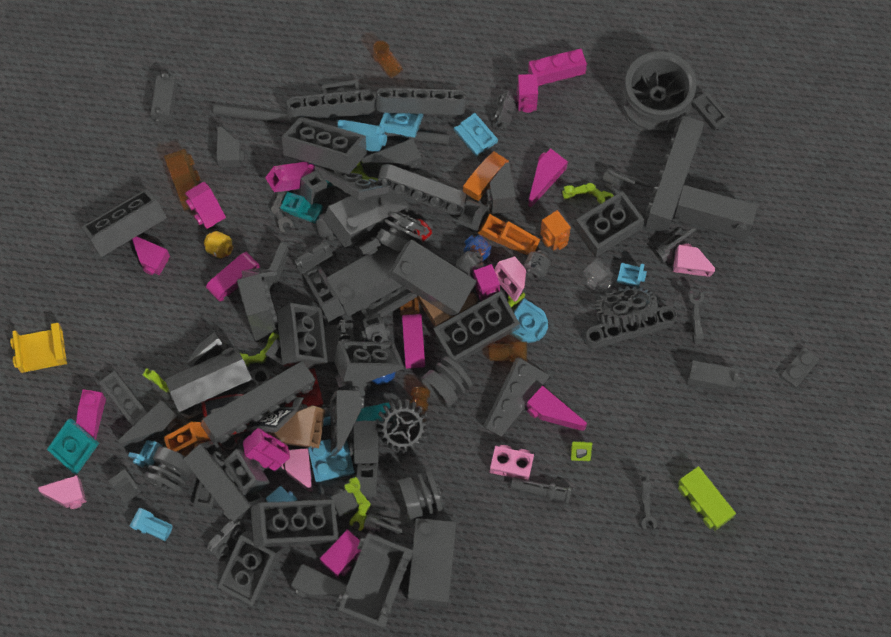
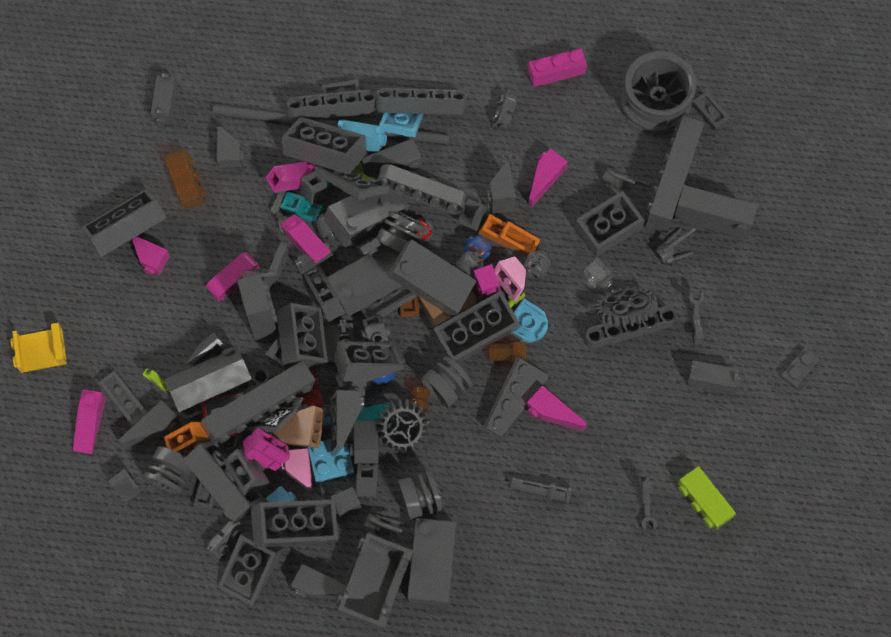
(65, 492): bright pink slope -> none
(72, 446): teal tile -> none
(146, 454): medium azure bracket -> none
(149, 524): medium azure piece -> none
(205, 205): dark pink brick -> none
(218, 244): yellow head -> none
(261, 357): lime piece -> none
(304, 238): none -> dark pink slope
(342, 554): dark pink brick -> none
(364, 504): lime piece -> none
(386, 59): clear orange piece -> none
(413, 341): dark pink beam -> none
(475, 134): medium azure plate -> none
(483, 175): orange slope -> none
(510, 468): bright pink brick -> none
(527, 92): dark pink brick -> none
(555, 231): orange brick -> none
(581, 451): lime slope -> none
(590, 188): lime piece -> none
(631, 275): medium azure bracket -> none
(691, 261): bright pink slope -> none

